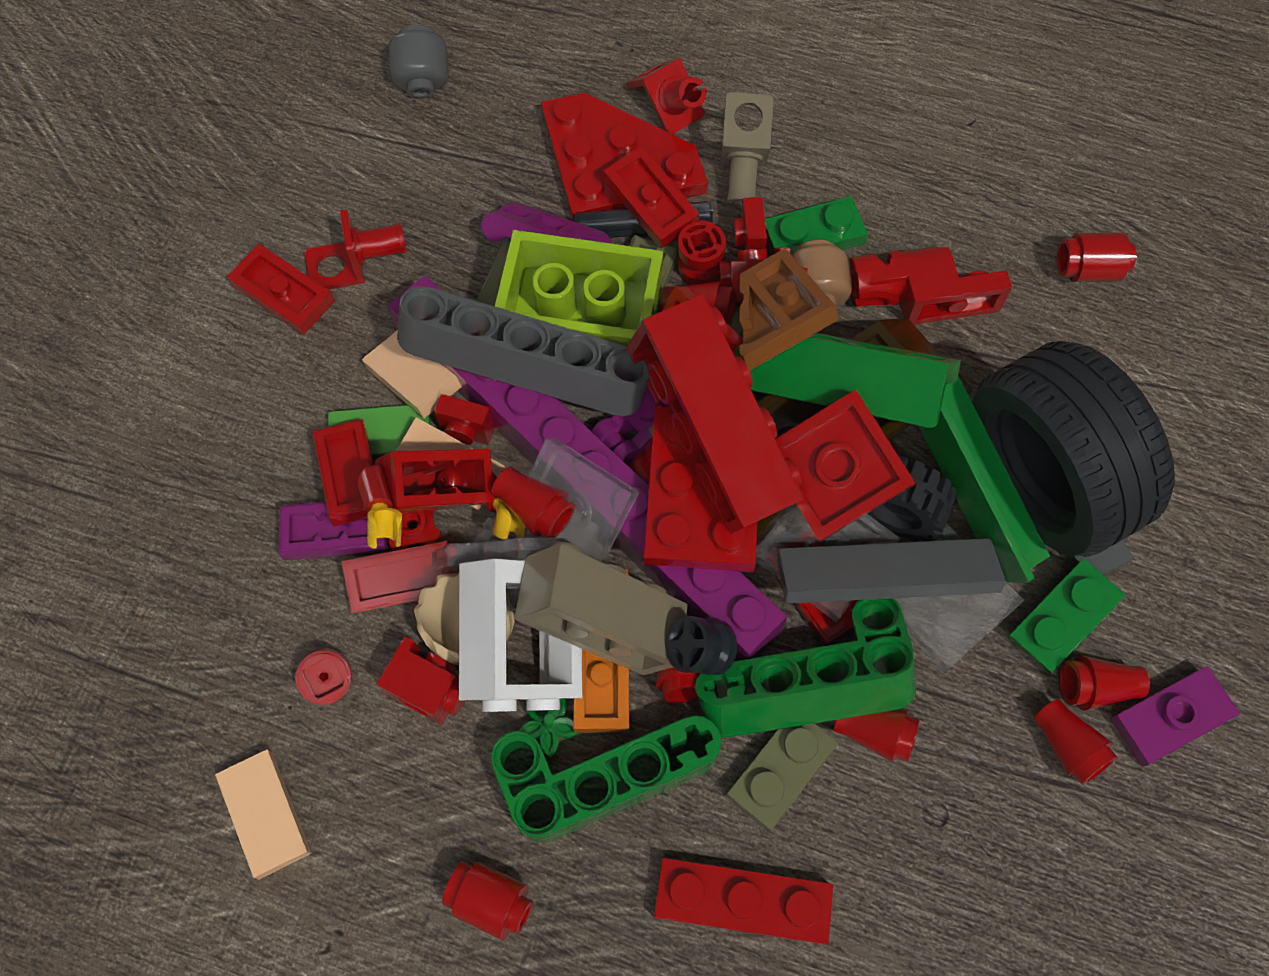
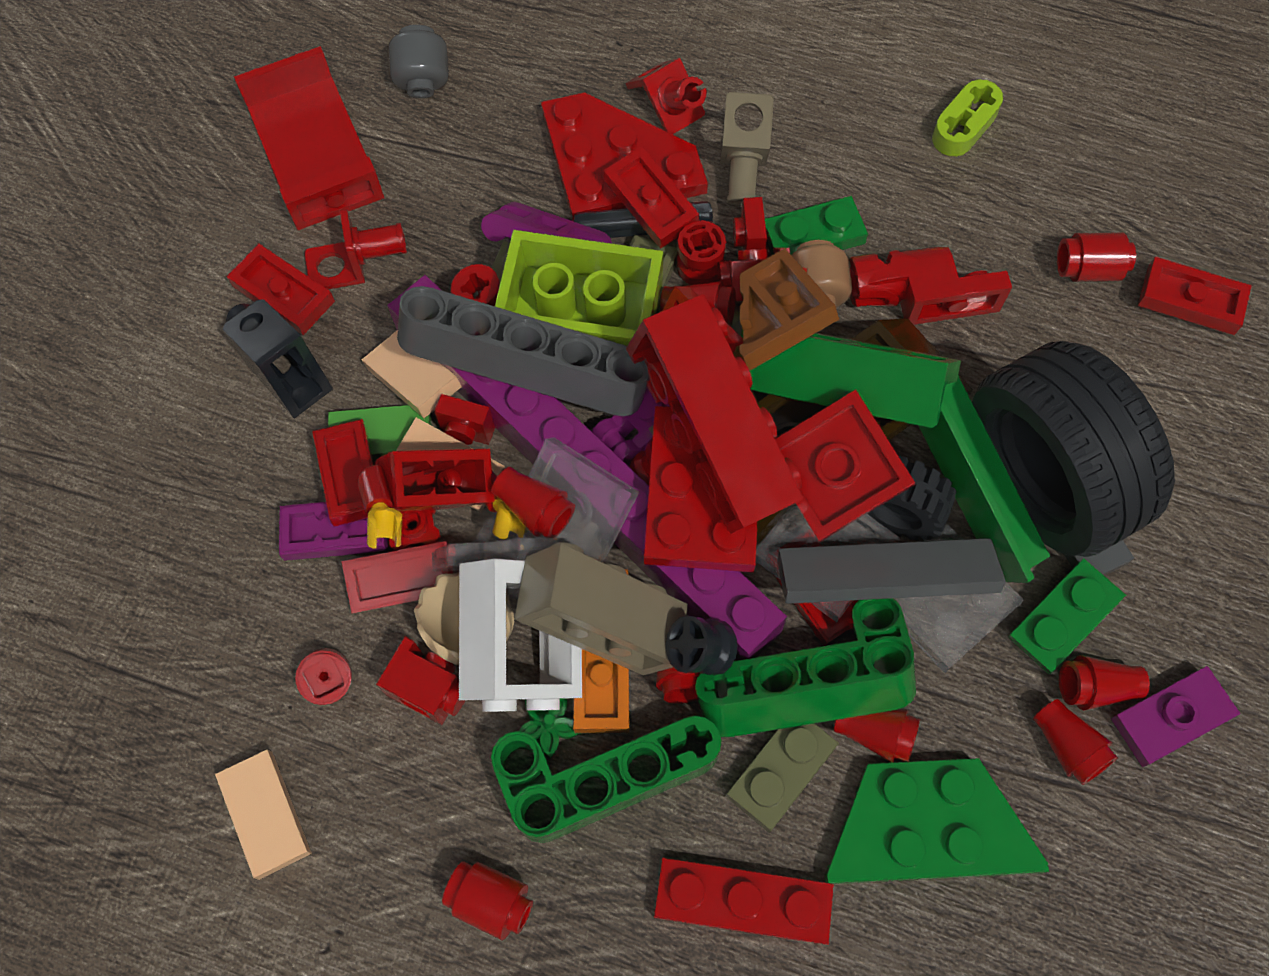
(262, 338): none -> black torso
(309, 138): none -> red panel
(477, 278): none -> red wheel
(931, 825): none -> green wing
(960, 113): none -> lime beam
(1195, 295): none -> red plate

